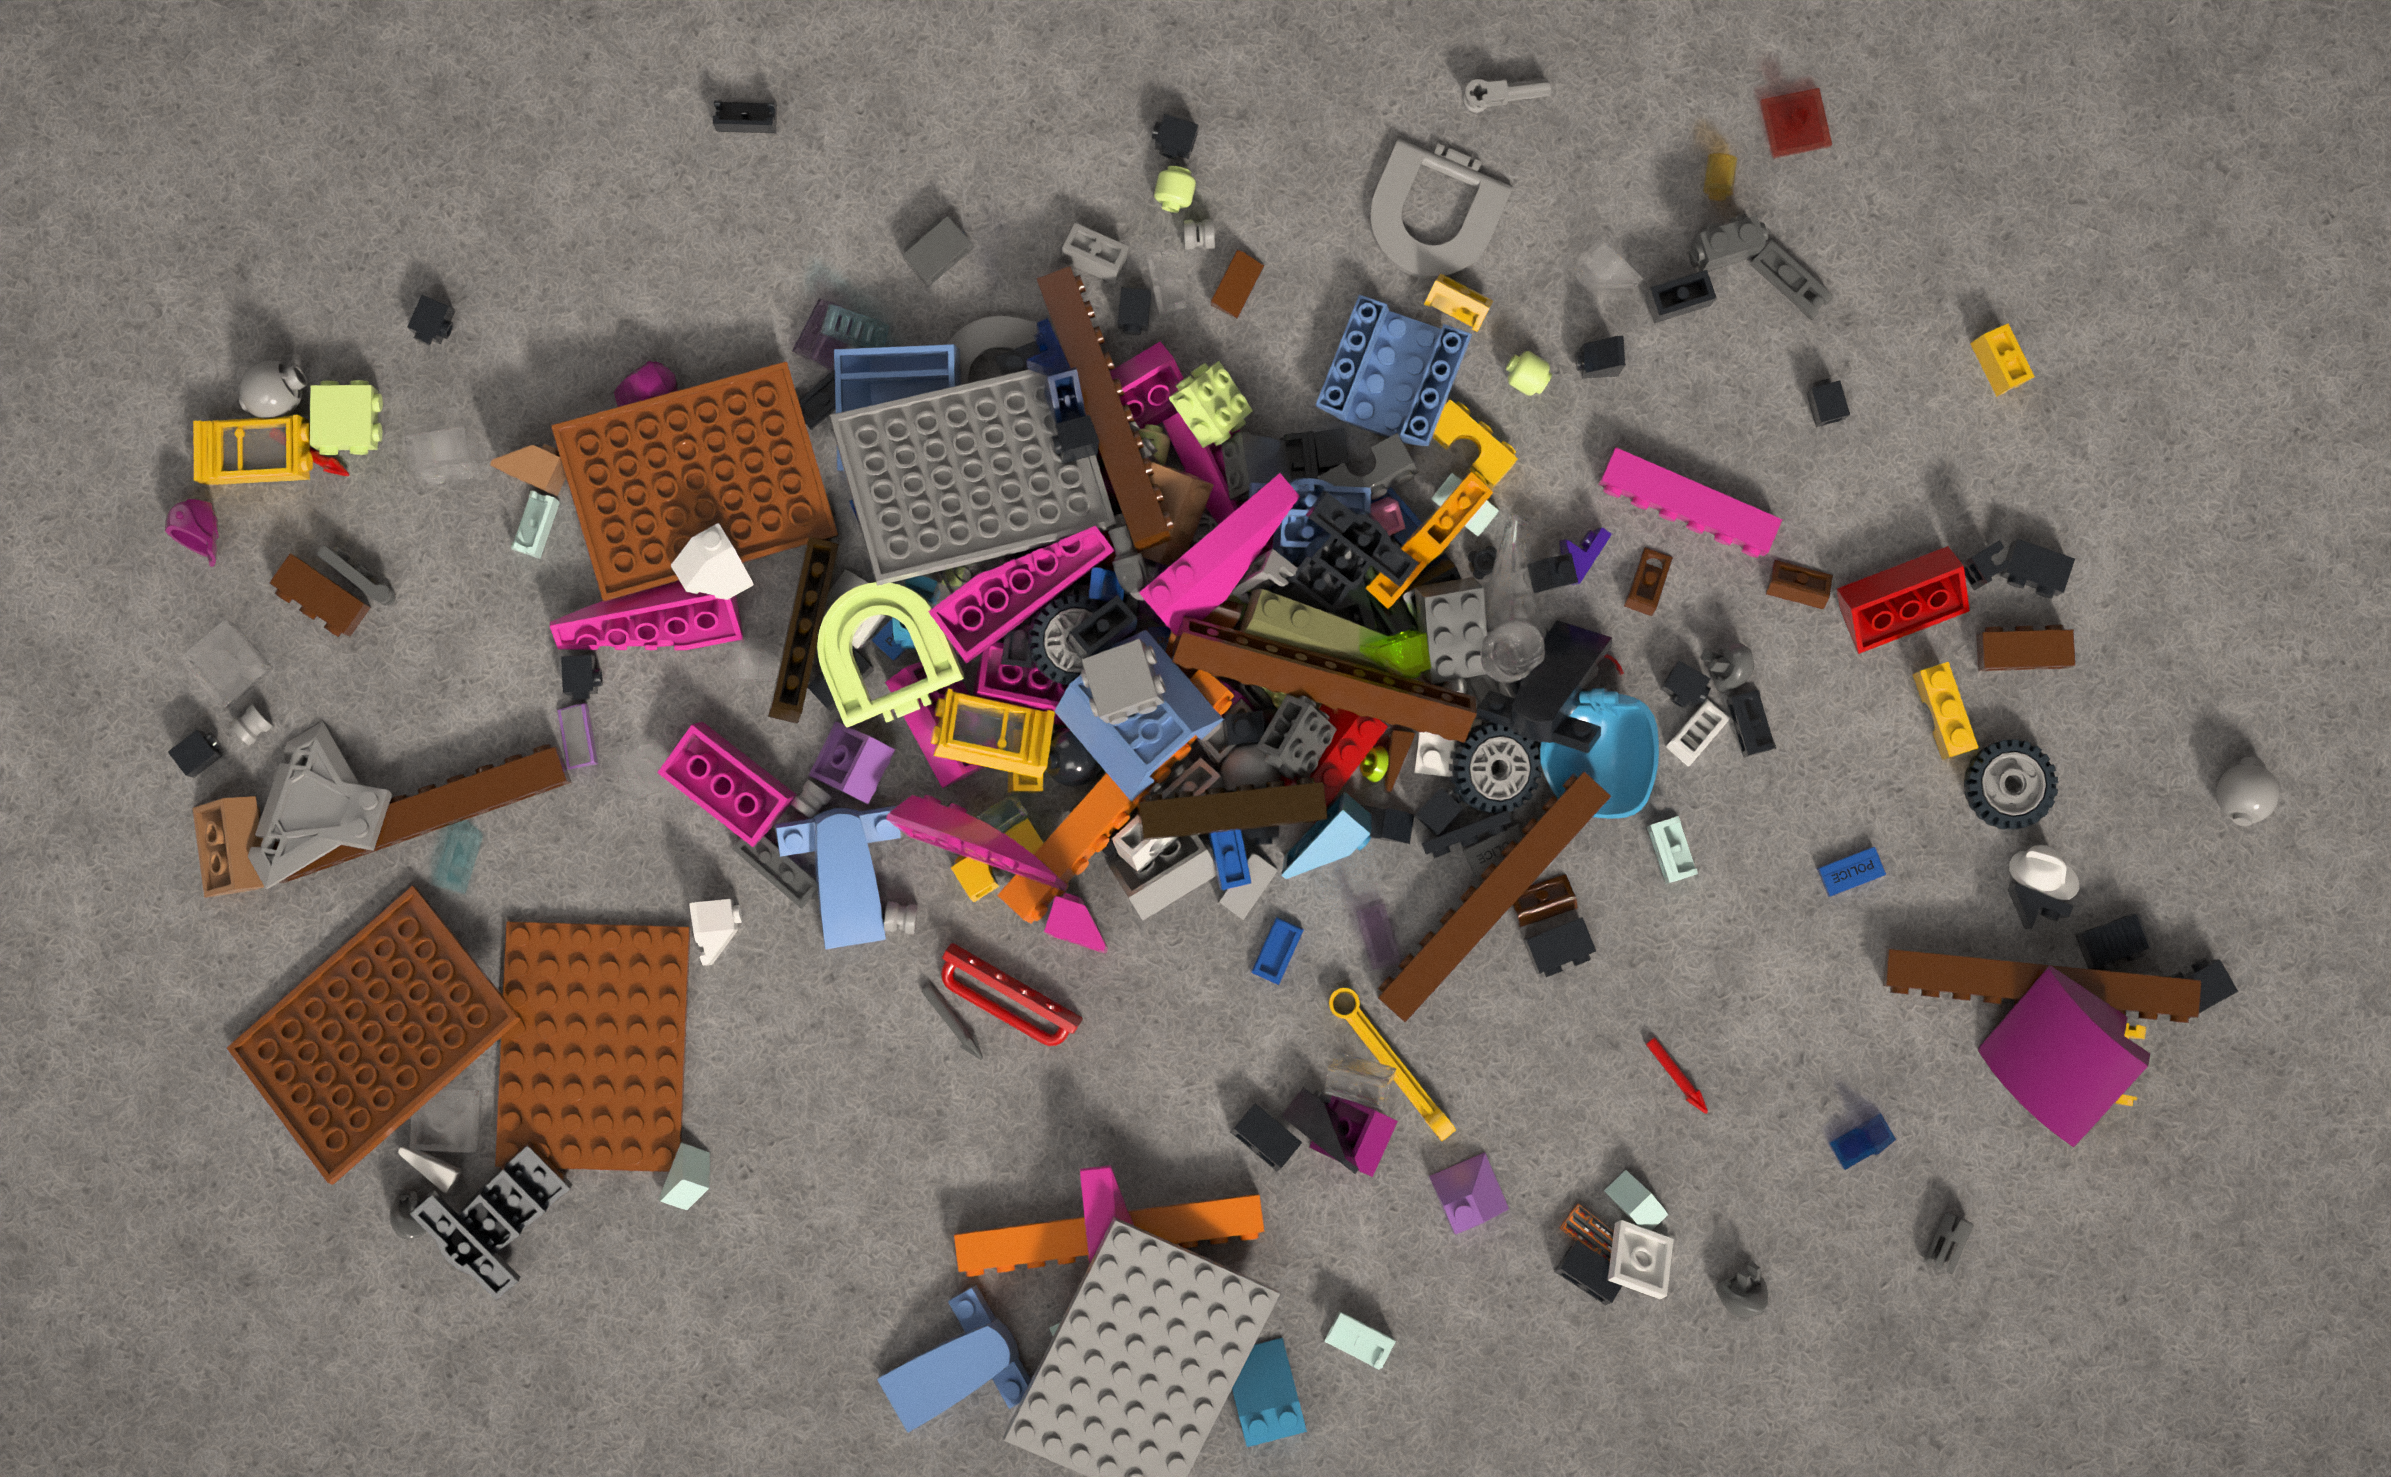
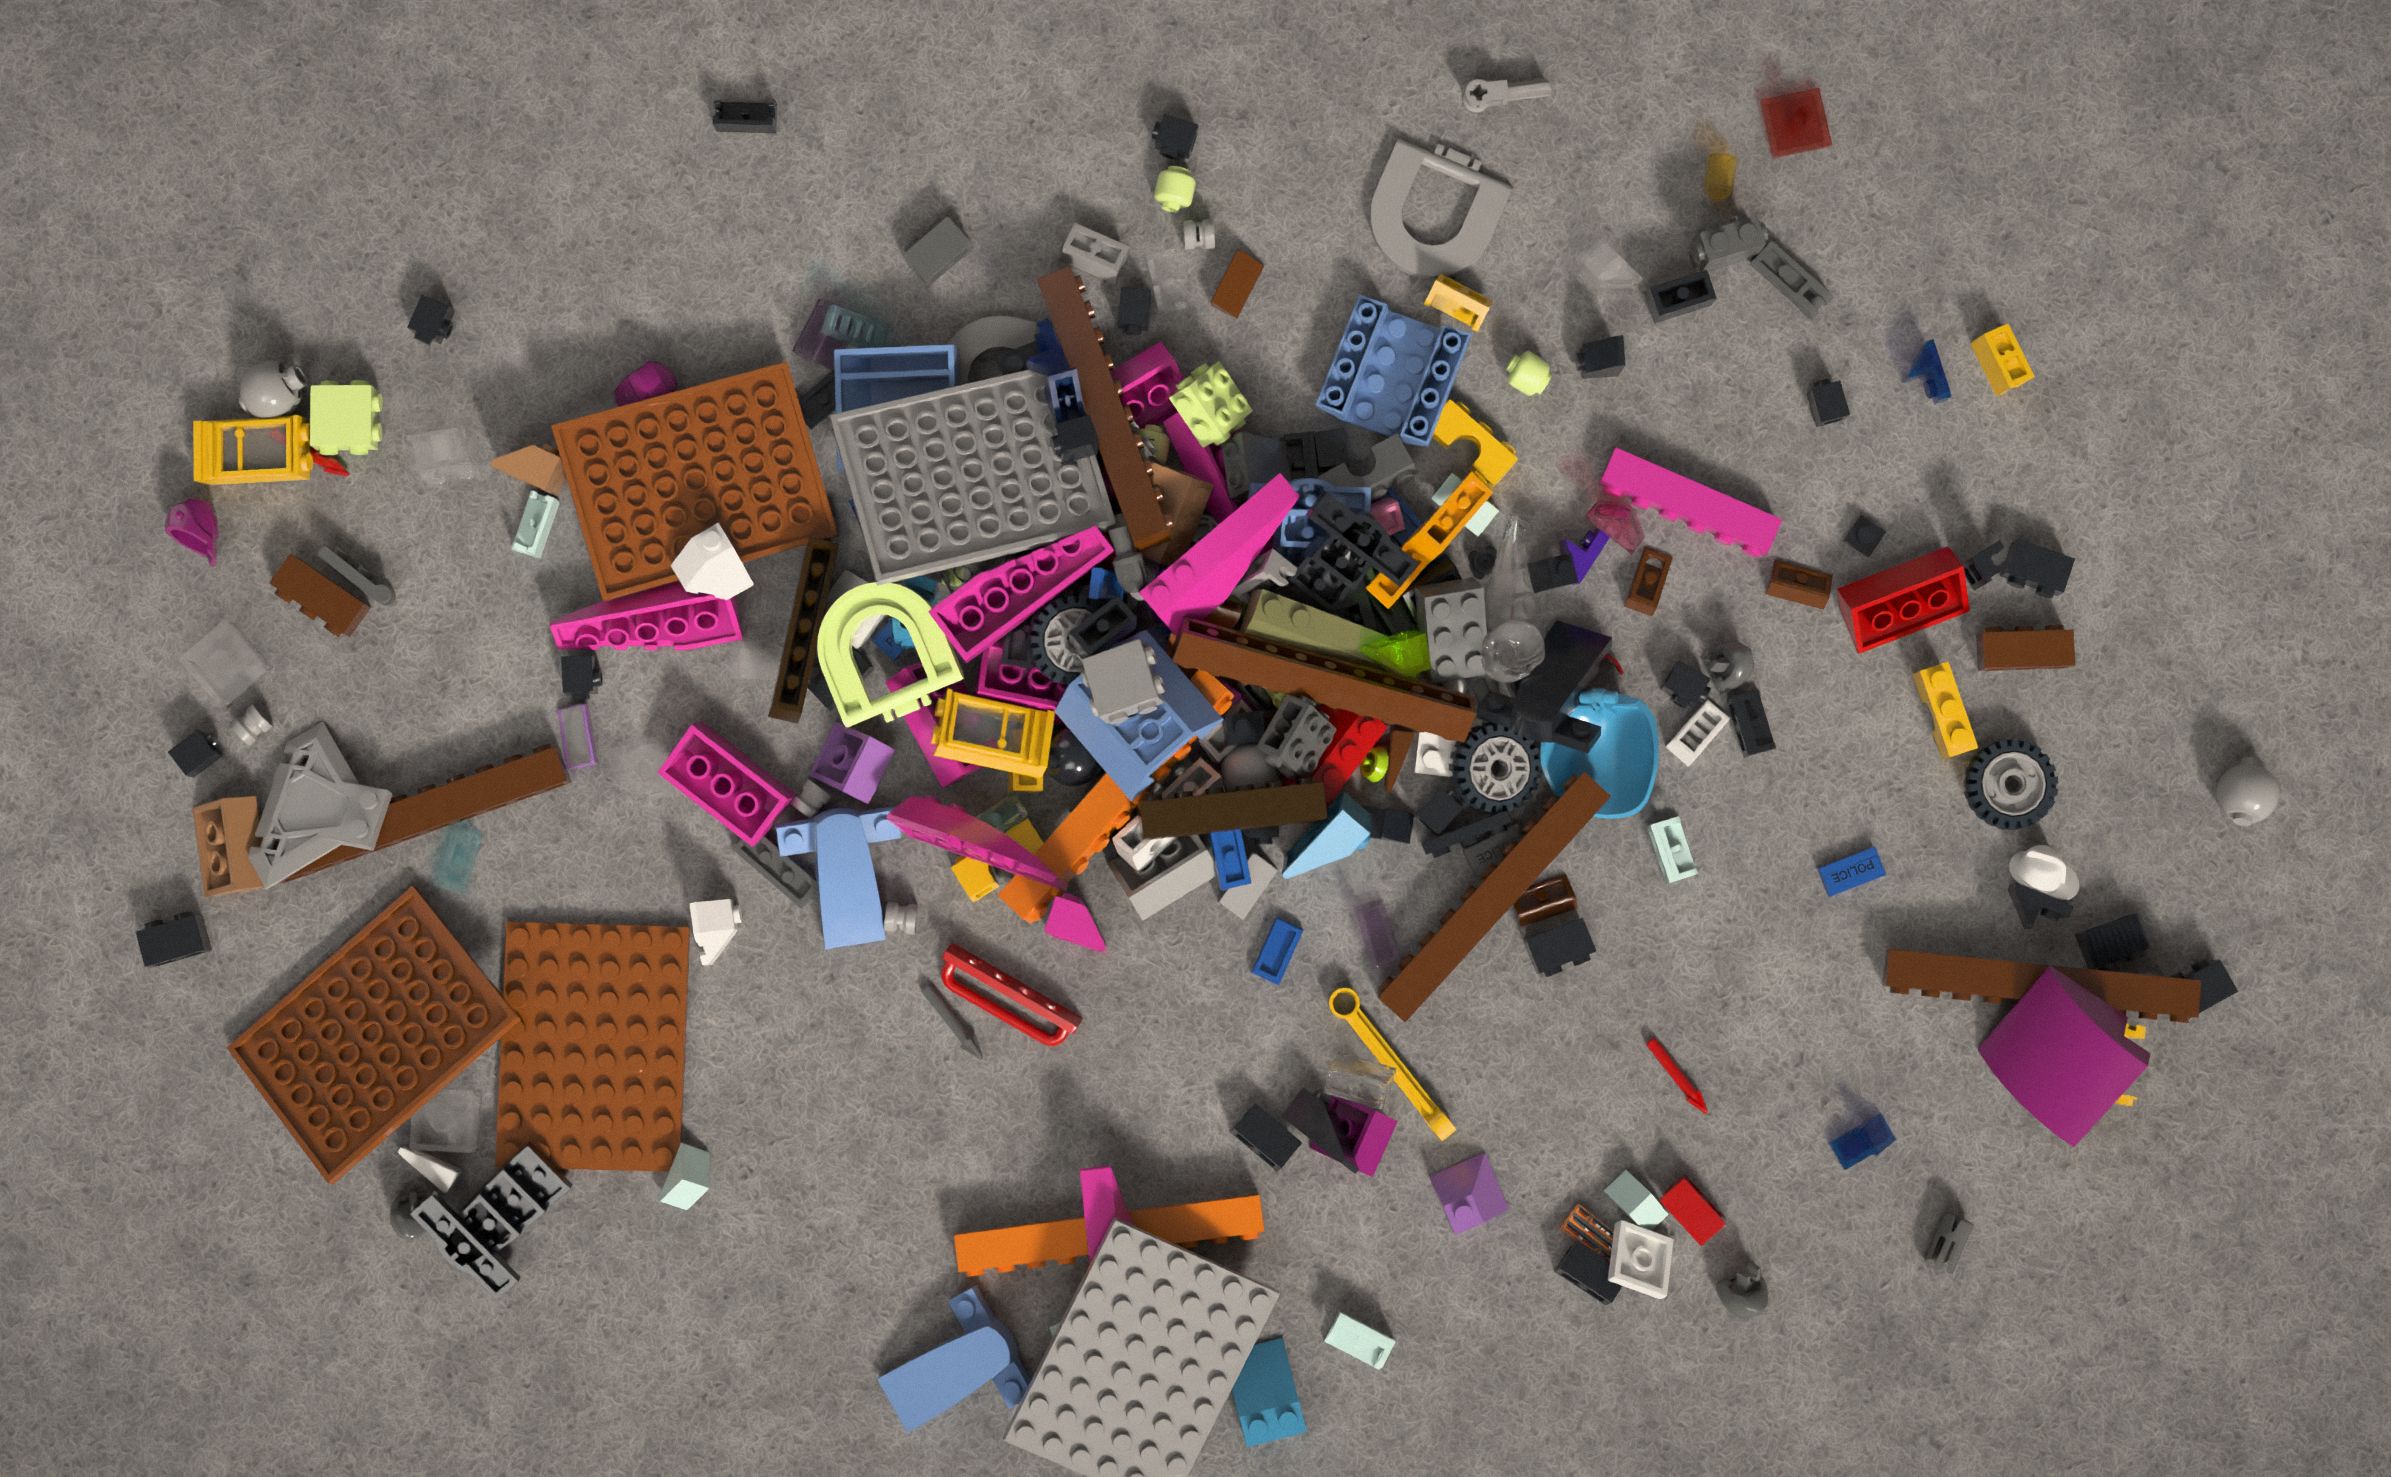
(174, 940): none -> black brick
(1618, 522): none -> clear pink slope
(1692, 1210): none -> red hinge
(1864, 536): none -> black plate
(1928, 365): none -> clear blue slope

